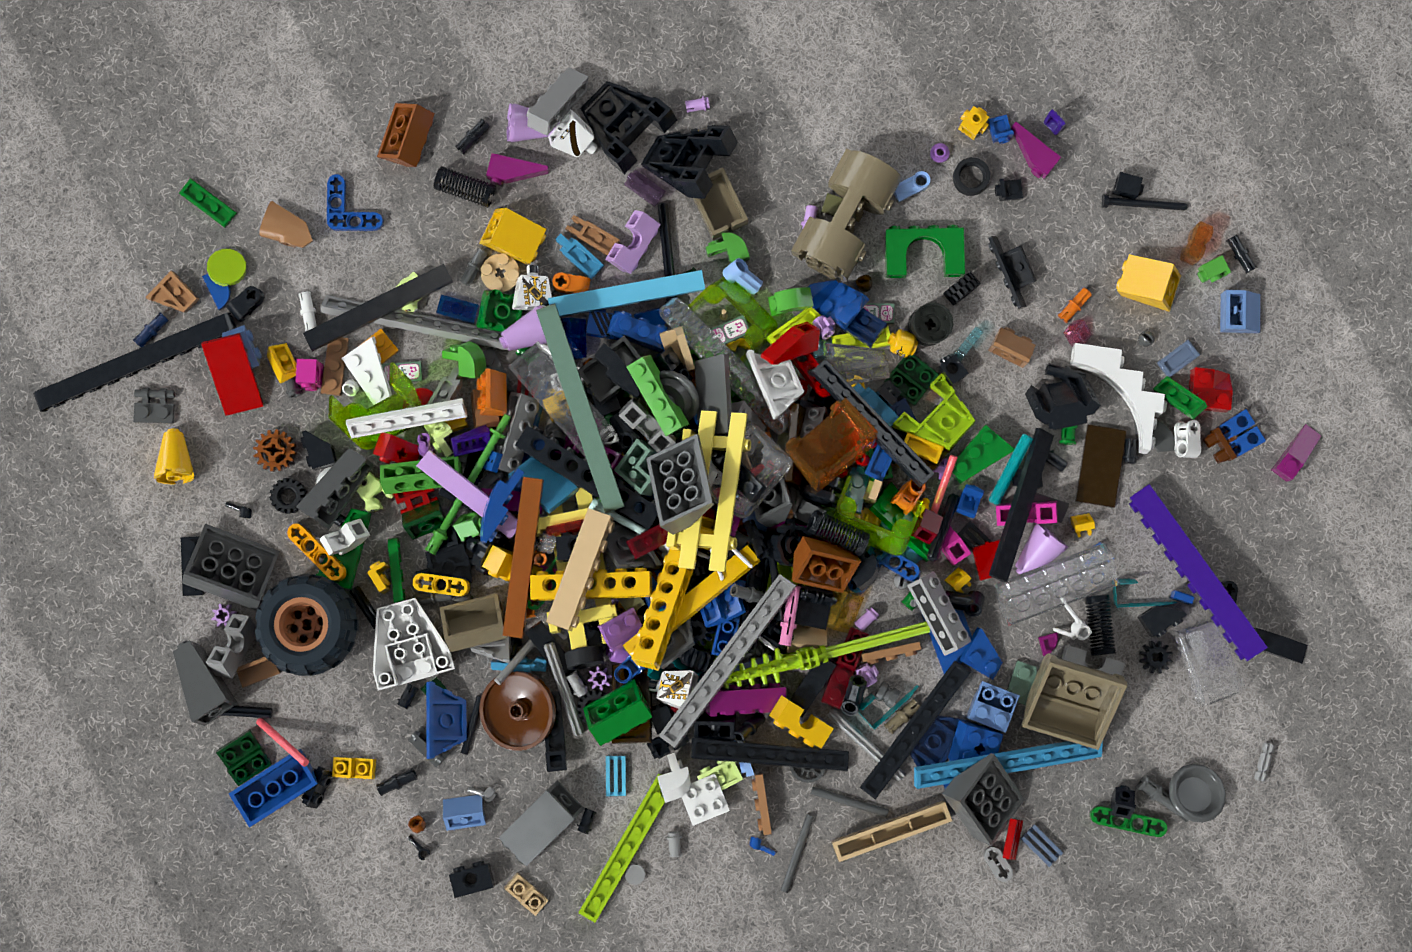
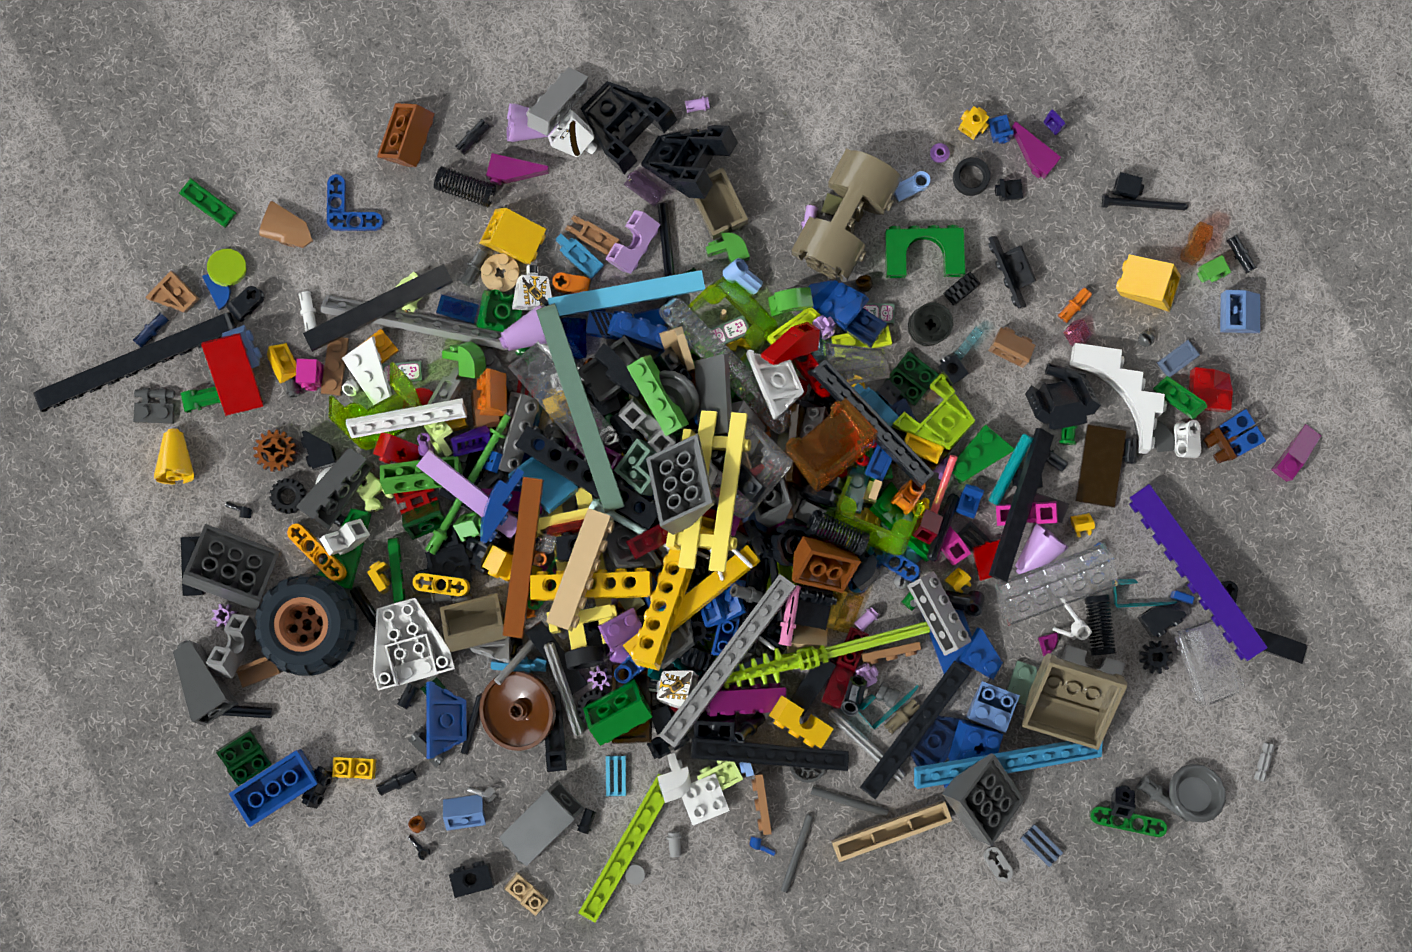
(199, 398): none -> green piece
(282, 742): coral bar -> none
(577, 684): light grey pin -> none
(902, 343): yellow head -> none
(1012, 839): red tile -> none

